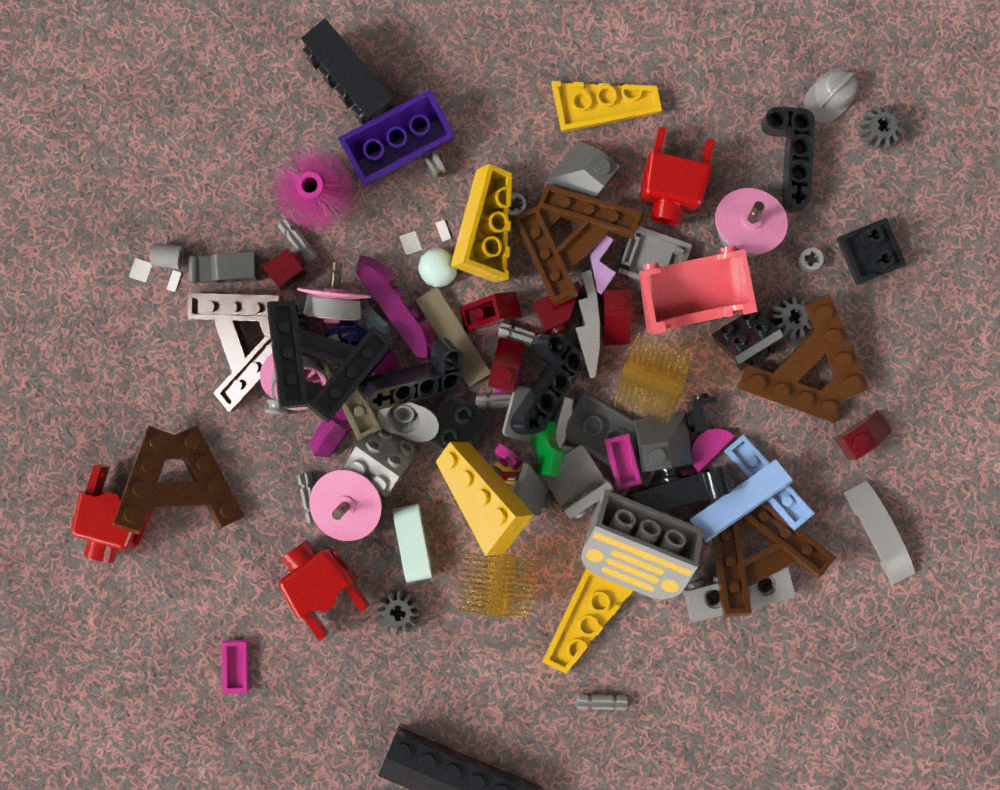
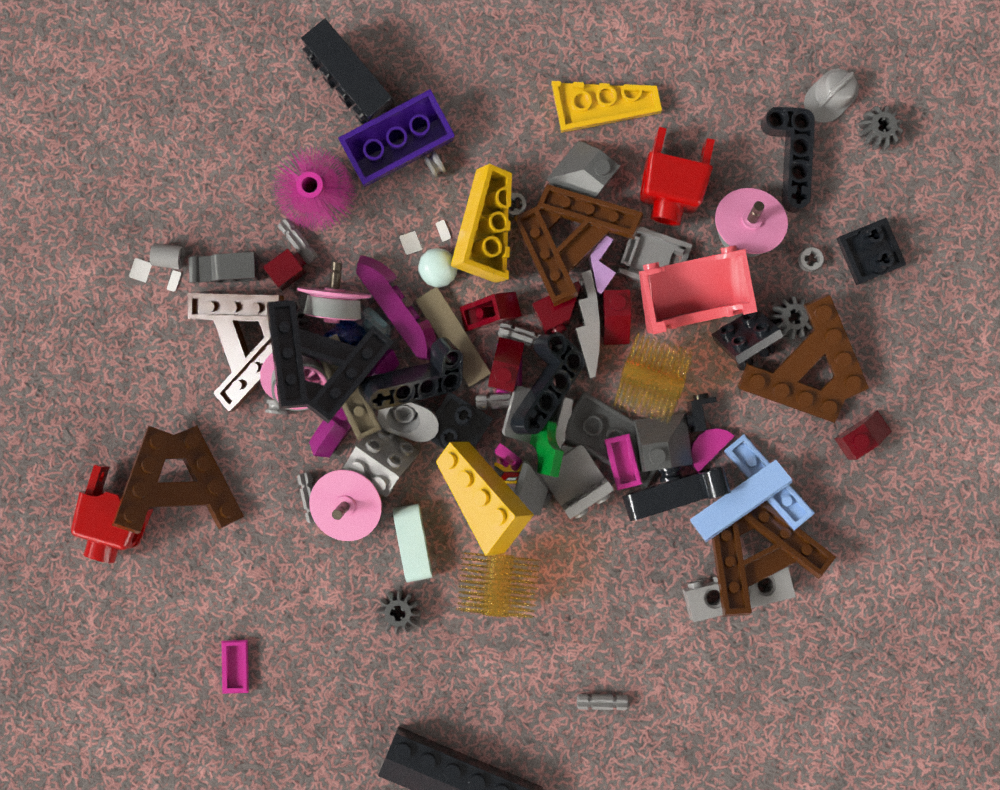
(315, 584): red piece -> none
(584, 618): yellow wing -> none
(641, 547): light grey brick -> none
(881, 531): light grey slope -> none

